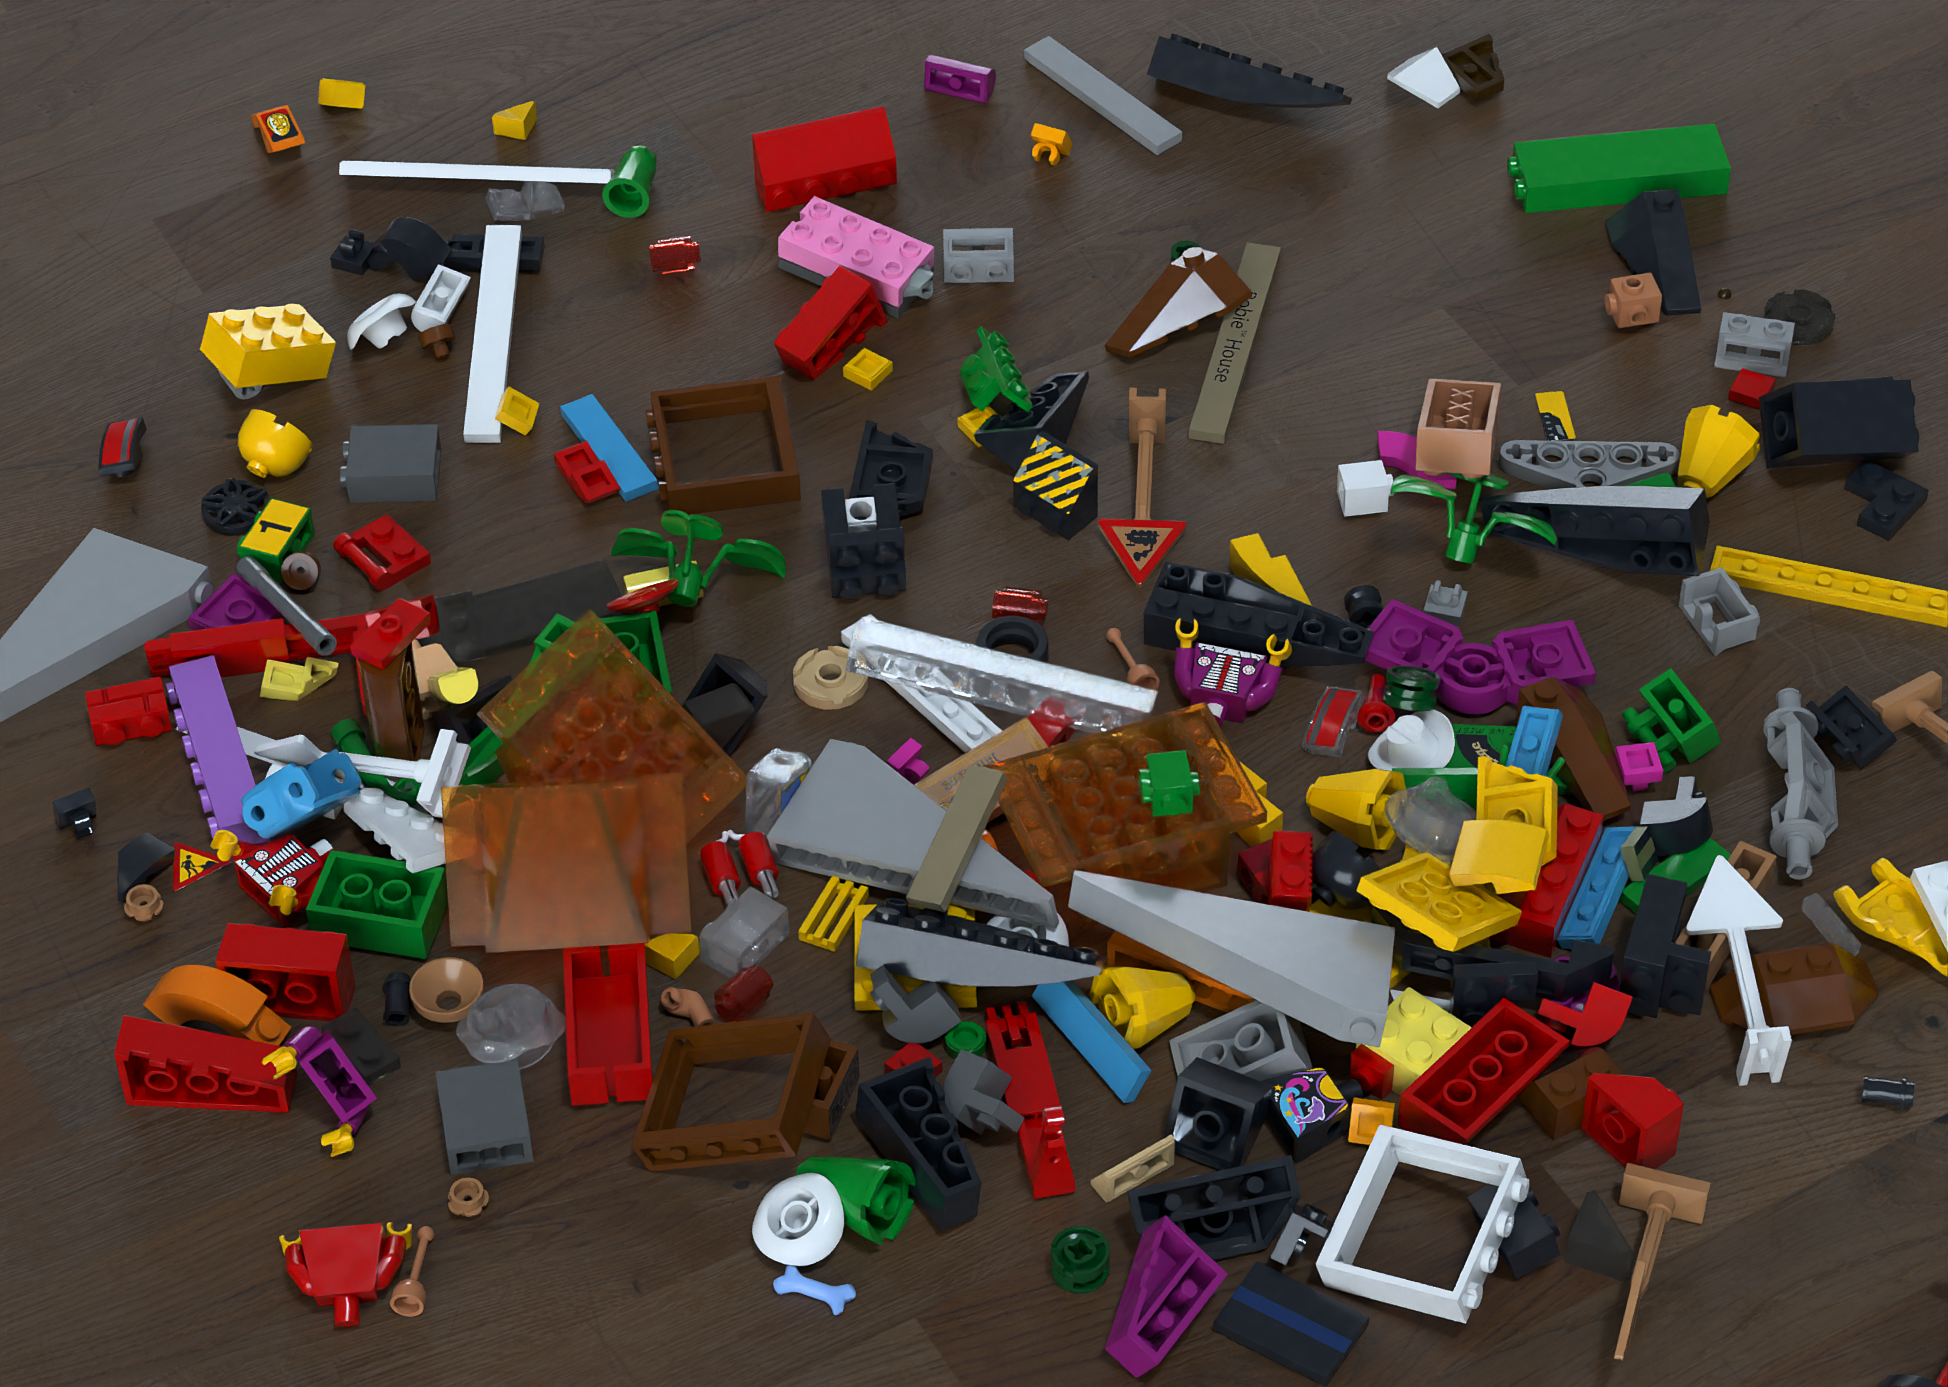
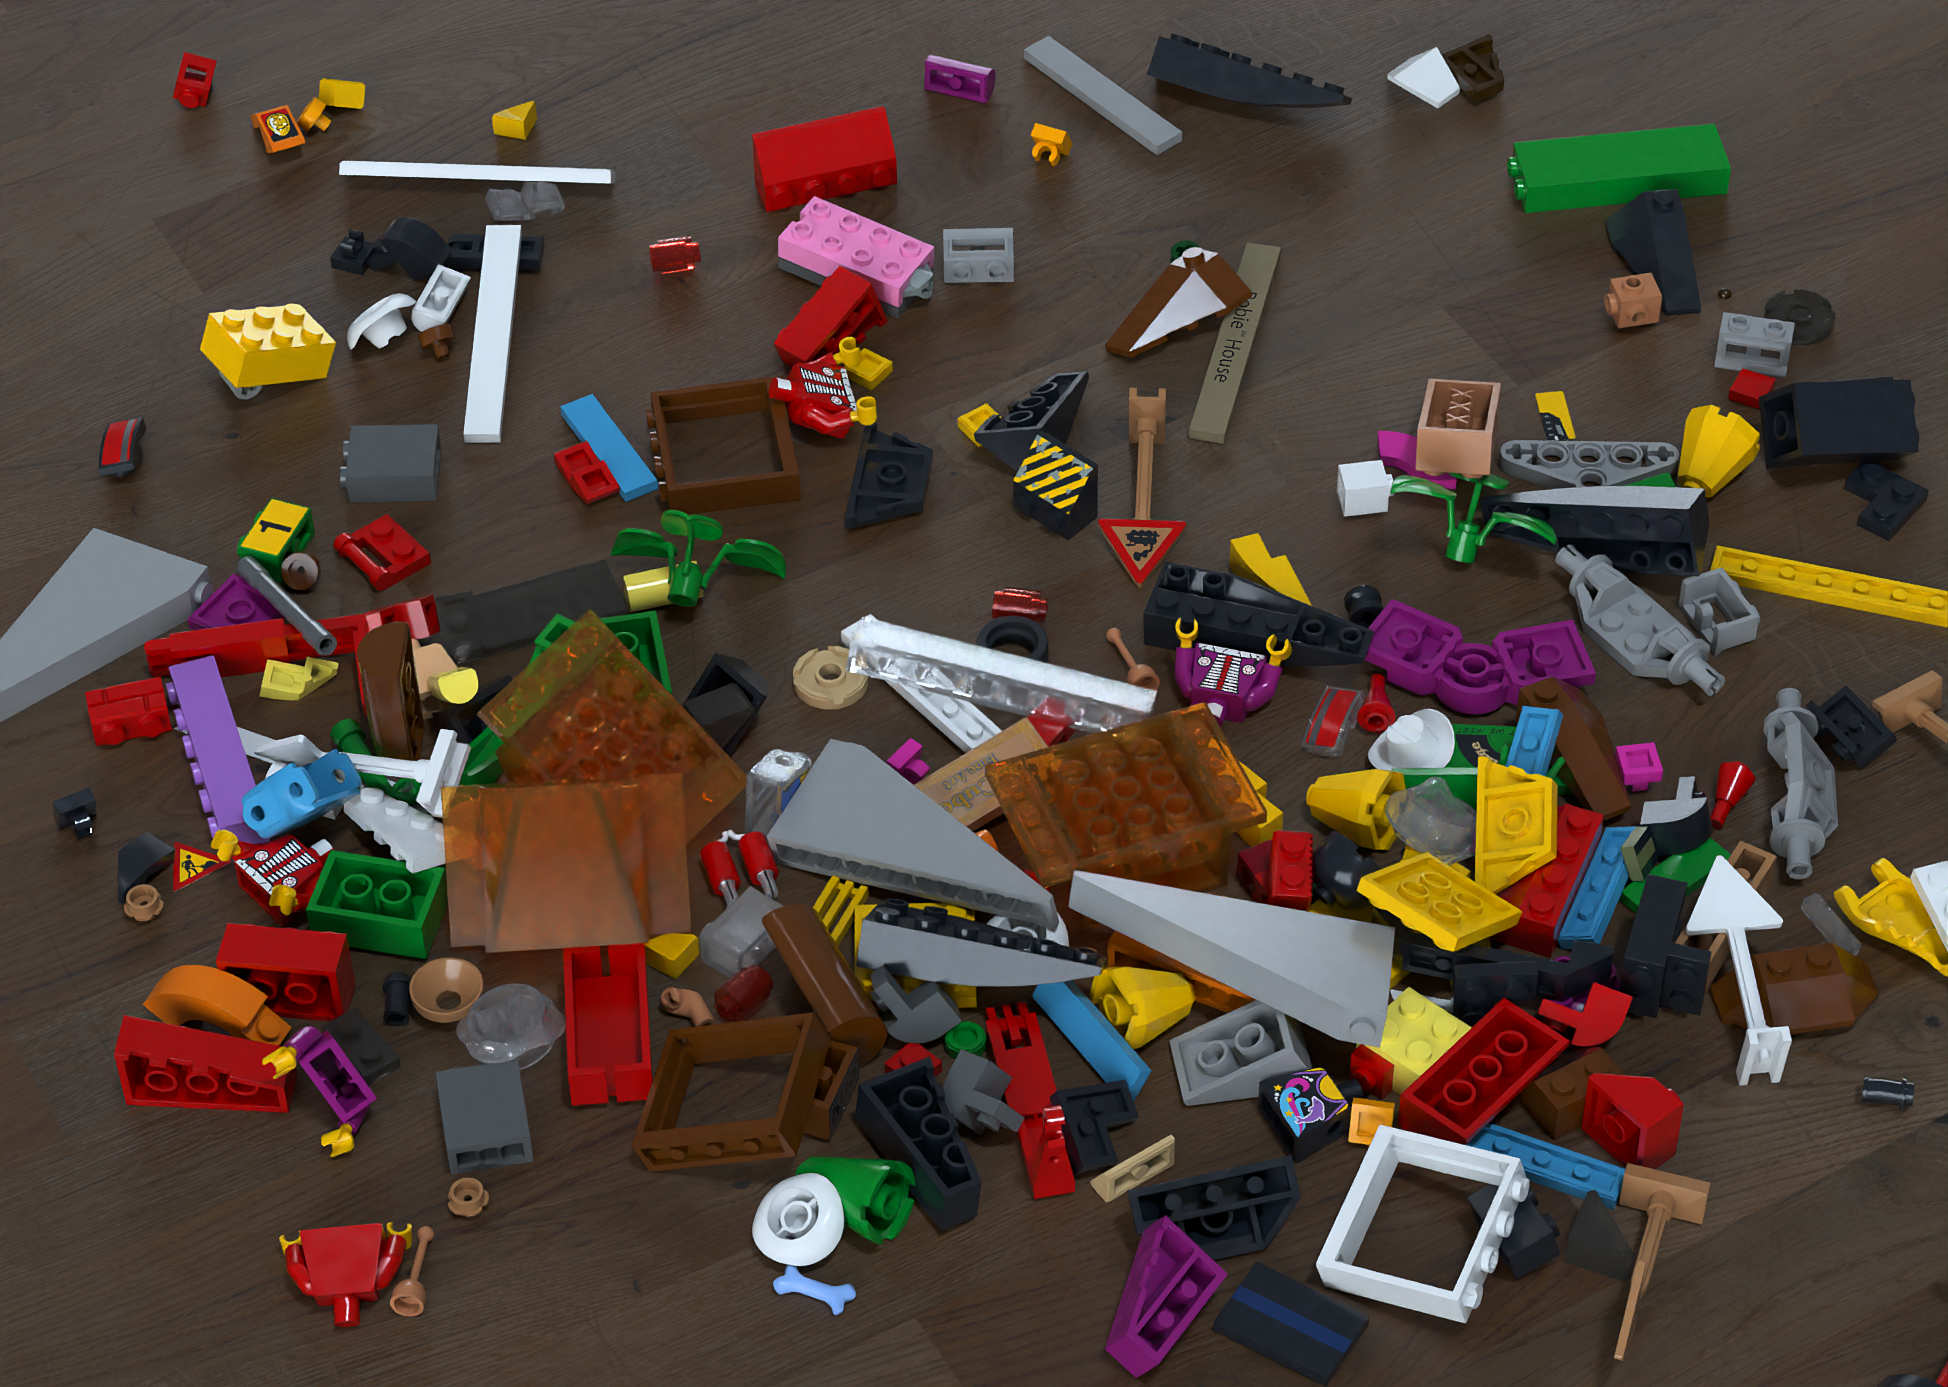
(193, 87): none -> red brick
(233, 506): black wheel -> none
(270, 446): yellow cylinder -> none
(313, 115): none -> light orange tile
(390, 633): red plate -> none
(517, 411): yellow tile -> none
(630, 186): green plant -> none
(644, 599): red dish -> none
(821, 395): none -> torso
(826, 979): none -> reddish brown brick
(865, 553): black brick -> none
(956, 838): dark tan tile -> none
(993, 371): green bracket -> none
(1079, 1257): dark green wheel -> none
(1088, 1115): none -> black plate
(1168, 783): green brick -> none
(1217, 1114): black slope -> none
(1293, 1237): bracket -> none
(1411, 688): dark green wheel -> none
(1446, 603): light grey tile -> none
(1499, 853): yellow slope -> none
(1554, 1165): none -> dark azure tile
(1634, 625): none -> light grey plate
(1678, 715): green brick -> none
(1732, 784): none -> red cone

